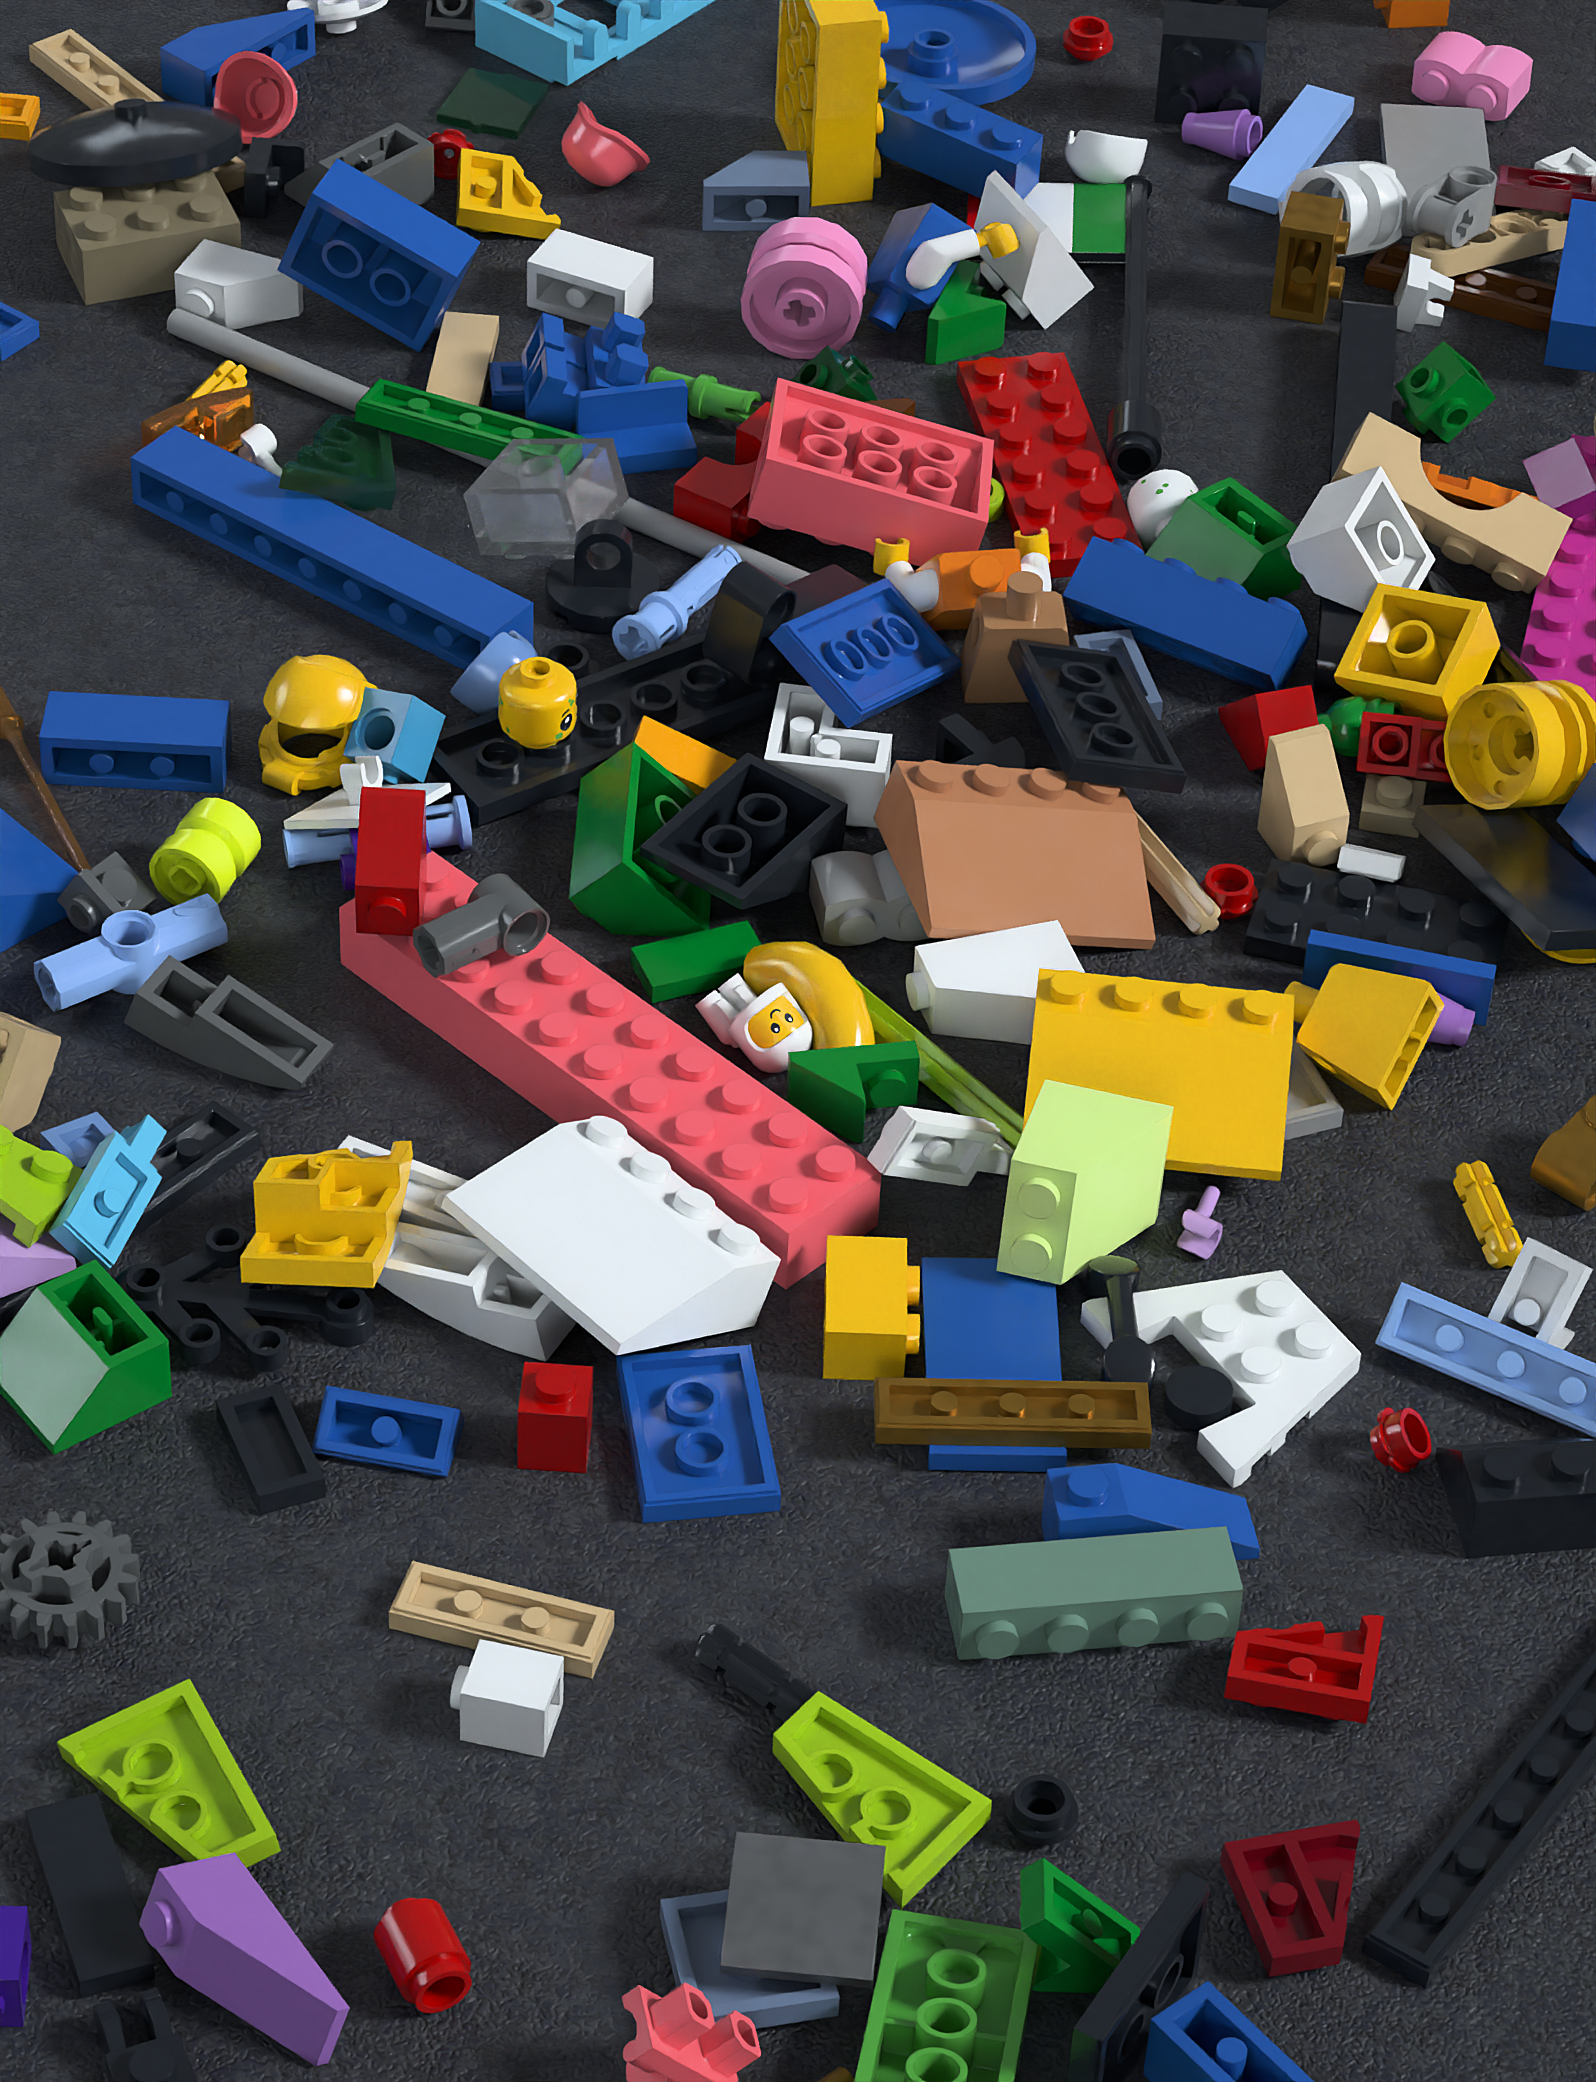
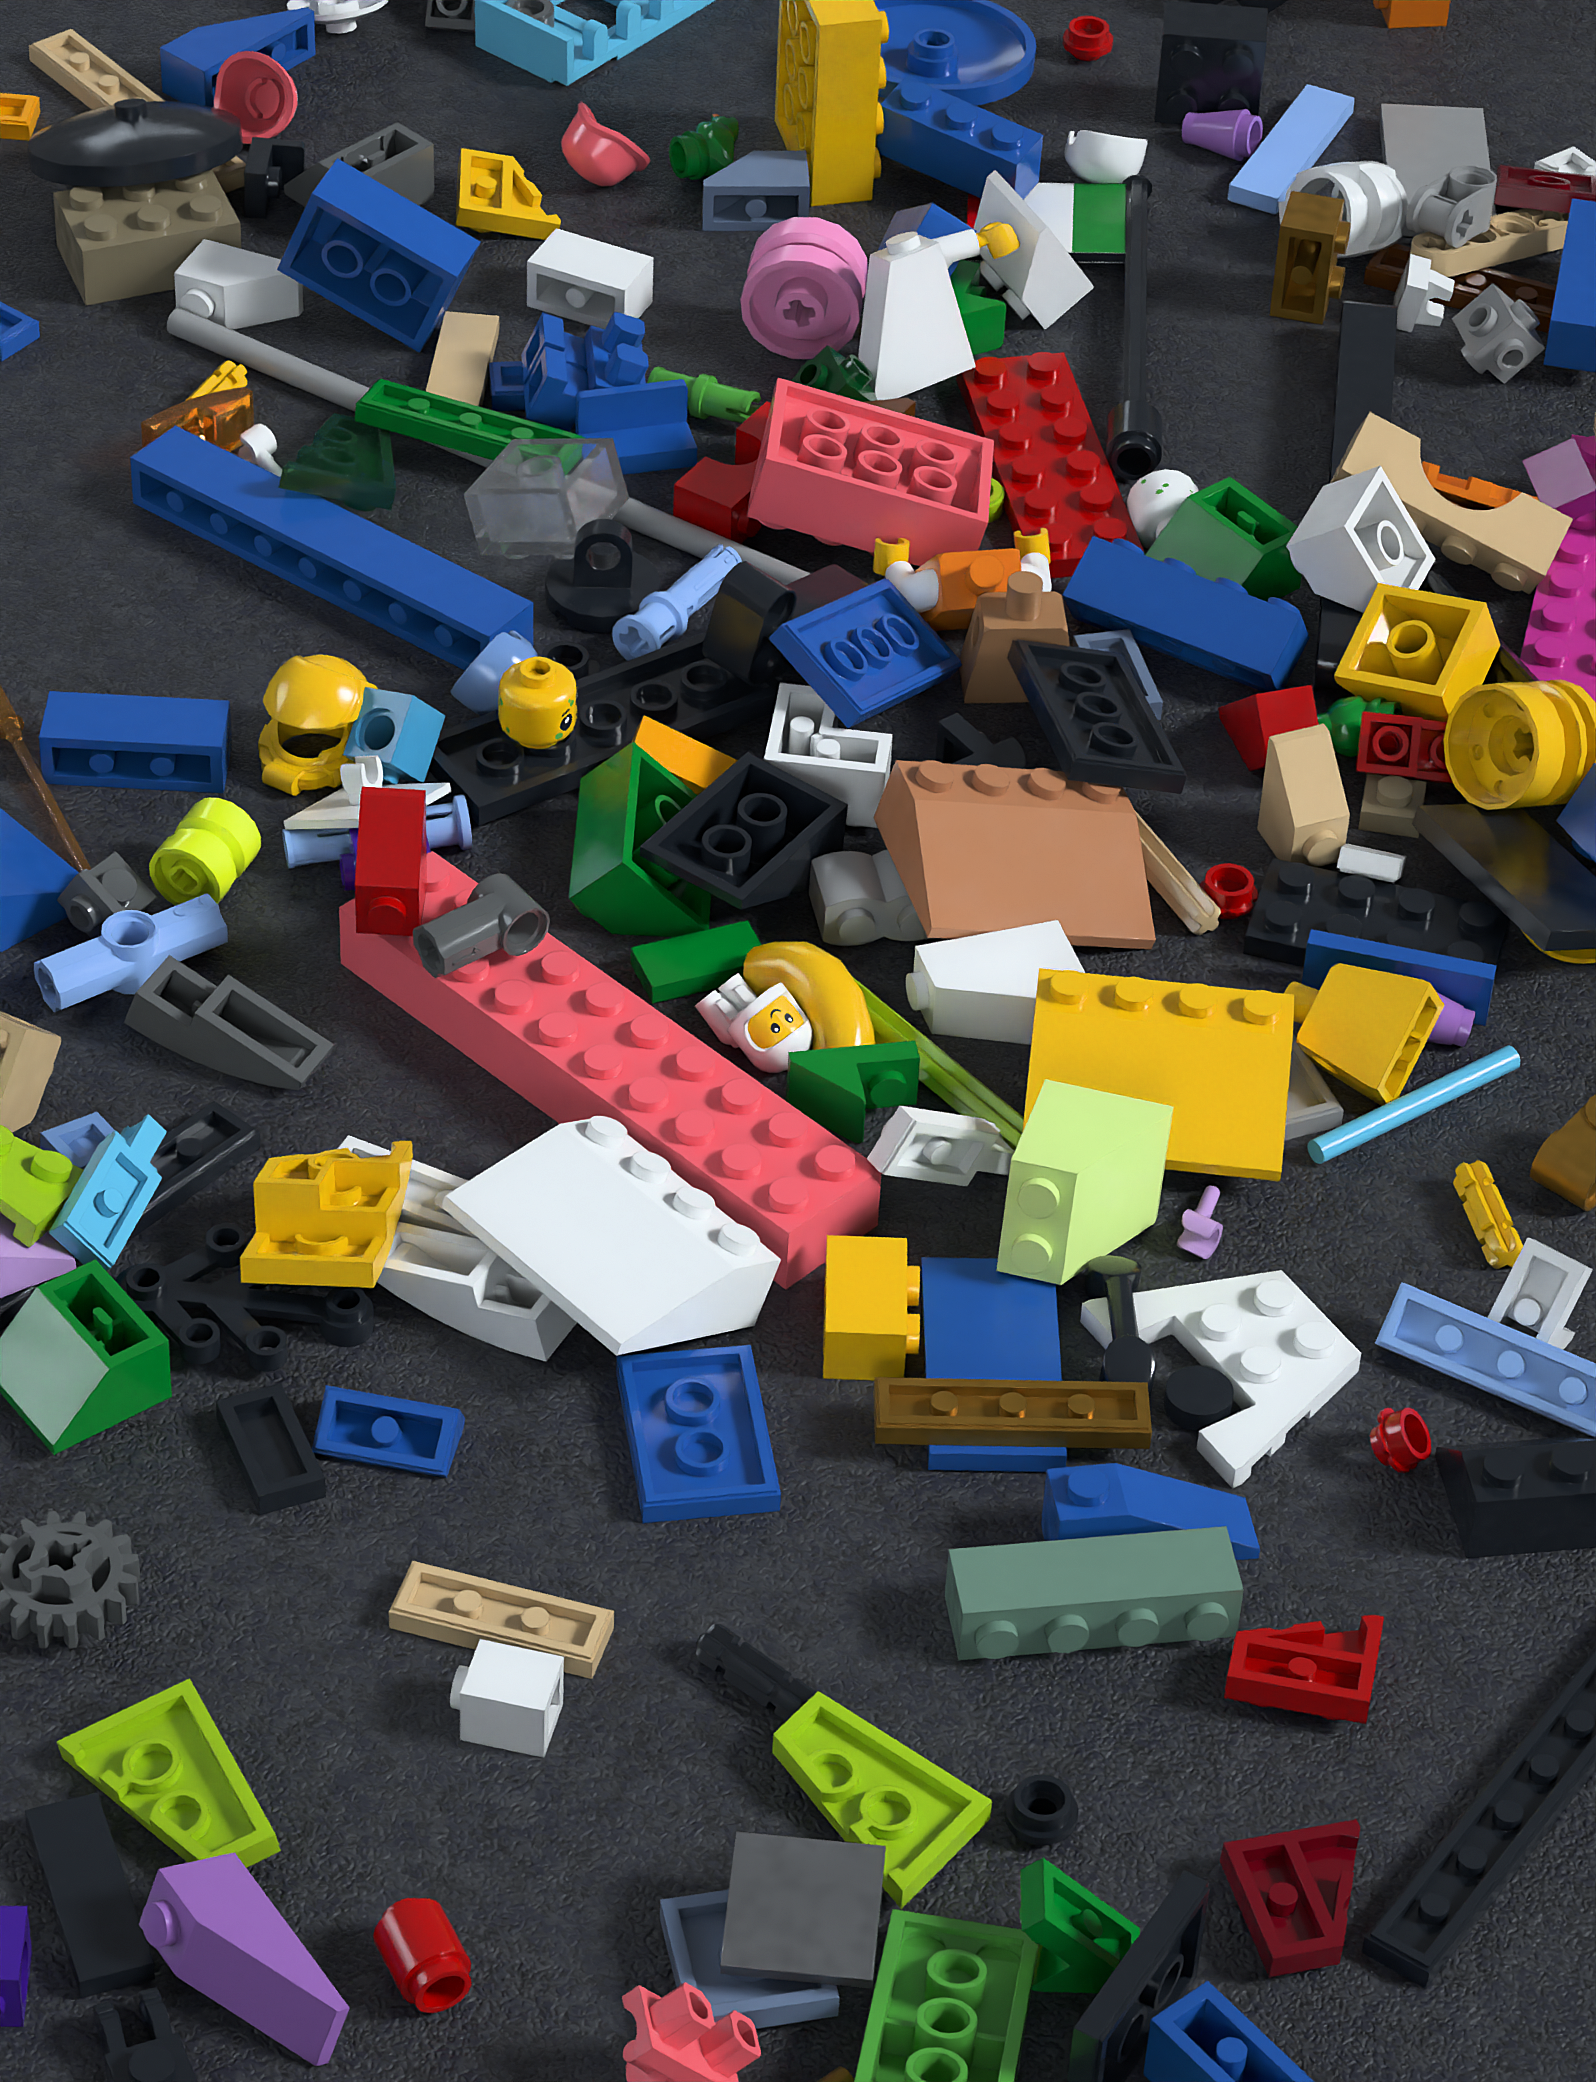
(444, 165): red plate -> none
(492, 103): clear green piece -> none
(554, 1417): red brick -> none
(704, 149): none -> green animal
(911, 319): none -> white slope
(1413, 1104): none -> medium azure bar
(1444, 393): green brick -> none
(1472, 75): bright pink brick -> none
(1498, 334): none -> light grey brick

